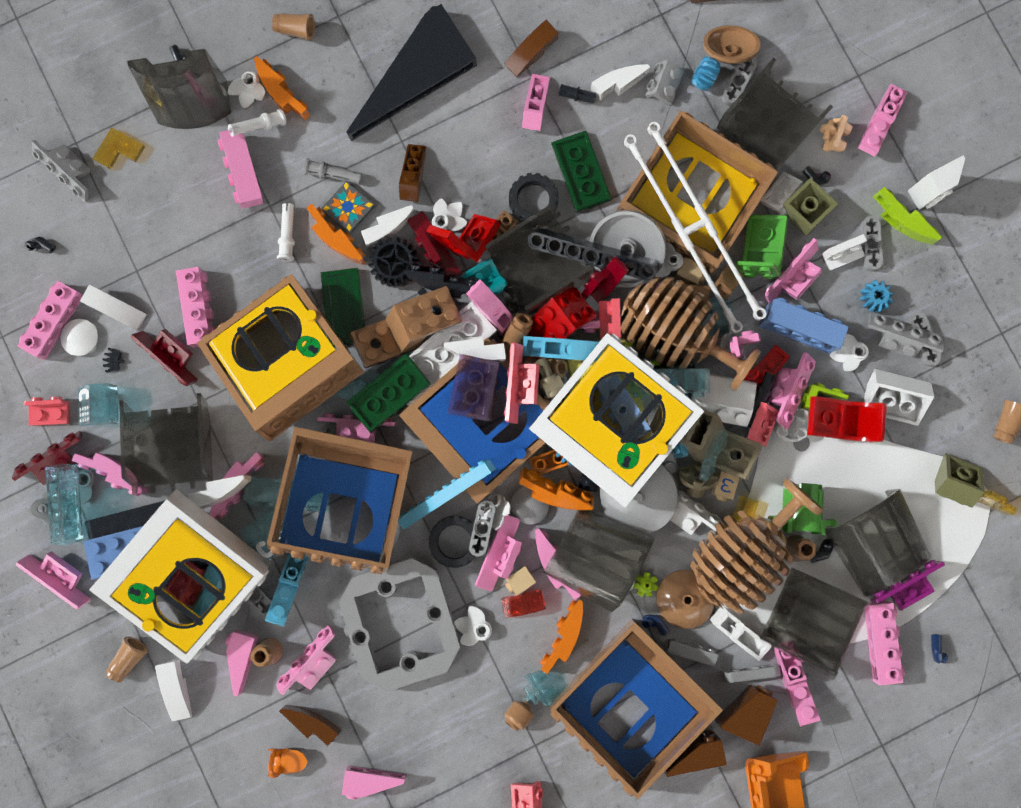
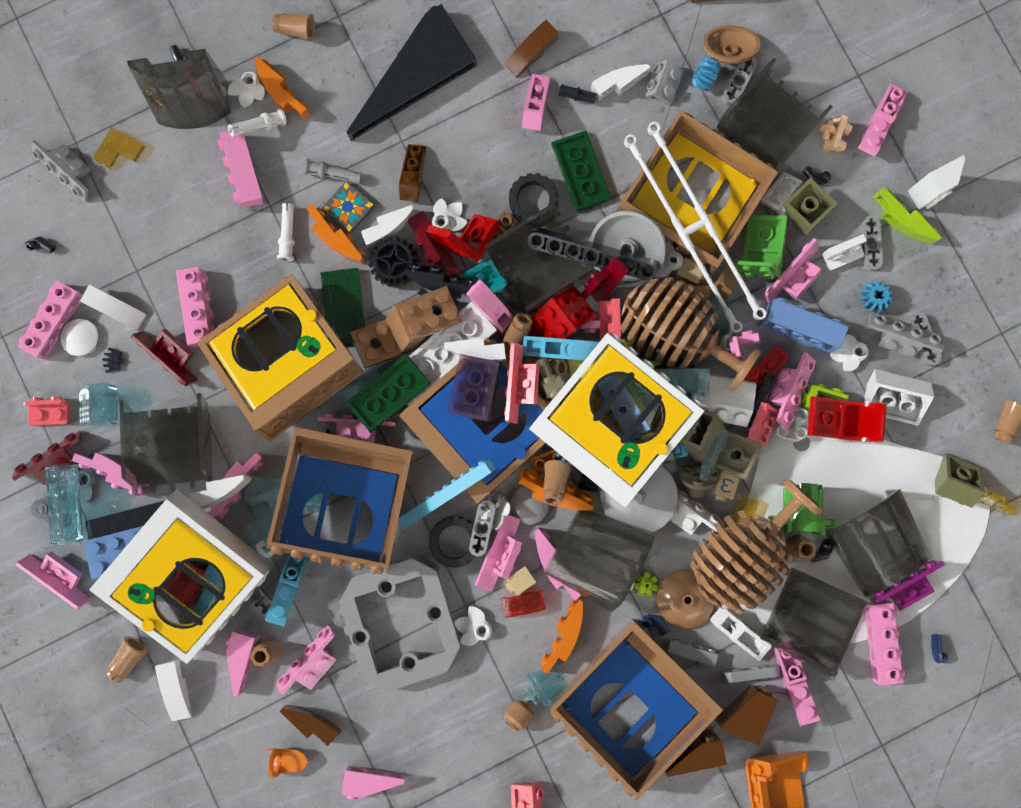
(555, 481): none -> medium nougat plant

